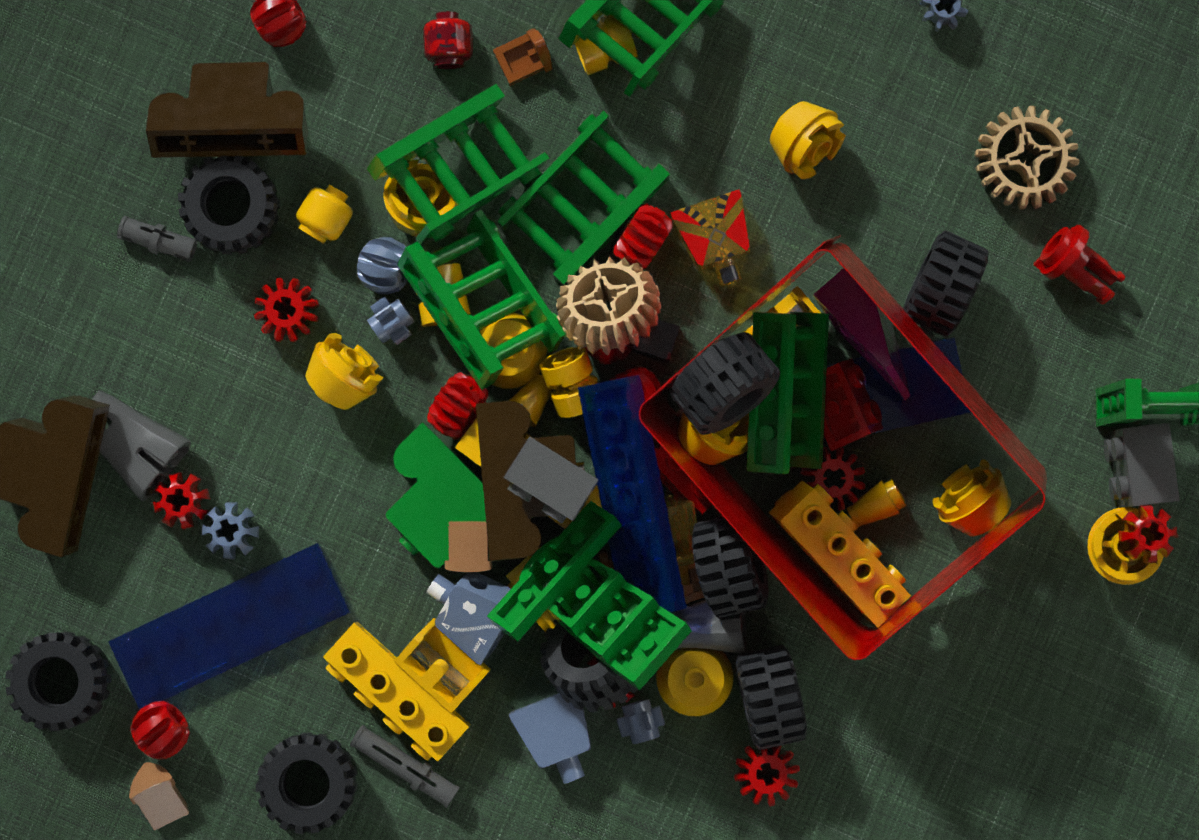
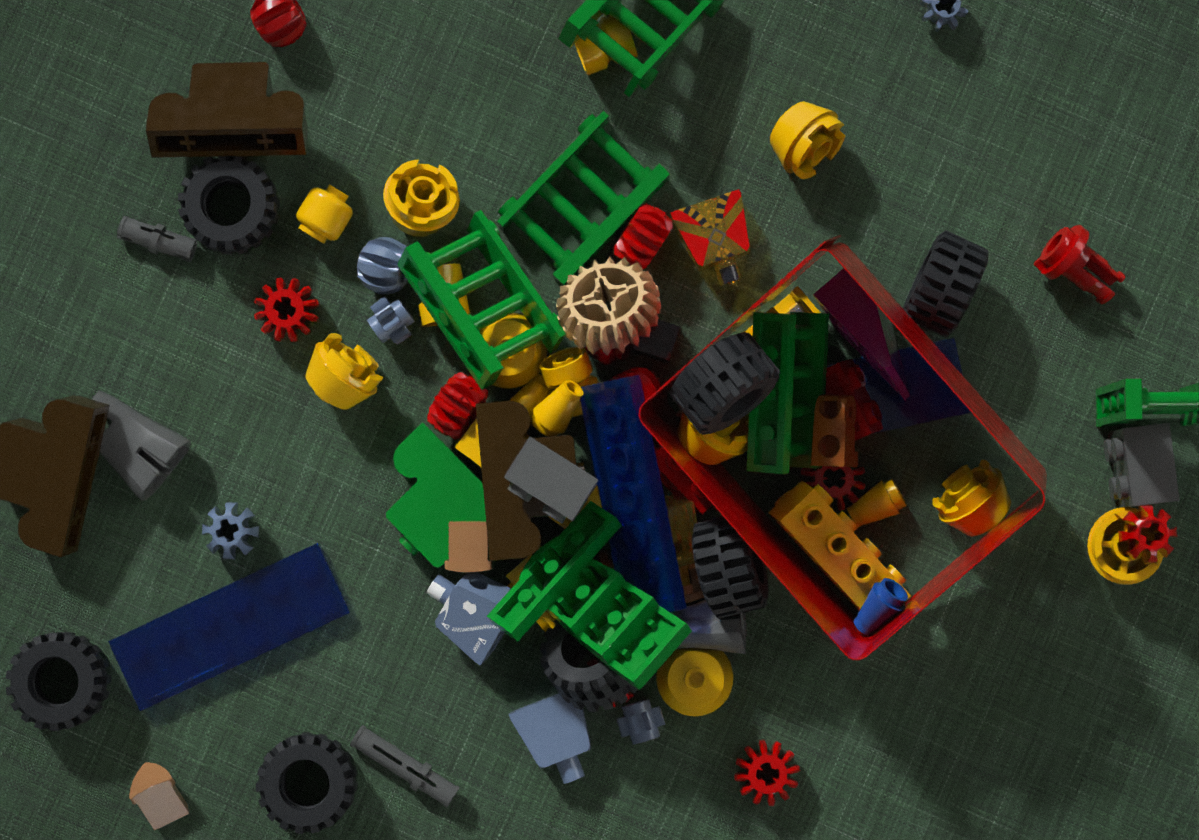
(160, 730): red piece -> none
(189, 491): red piece -> none
(383, 683): yellow brick -> none
(441, 667): yellow window -> none
(448, 41): dark red head -> none
(454, 128): green fence -> none
(523, 57): dark orange tile -> none
(557, 409): none -> yellow cone
(771, 697): black tyre -> none
(834, 431): none -> dark orange leg
(881, 605): none -> blue cone
(1025, 142): tan gear -> none

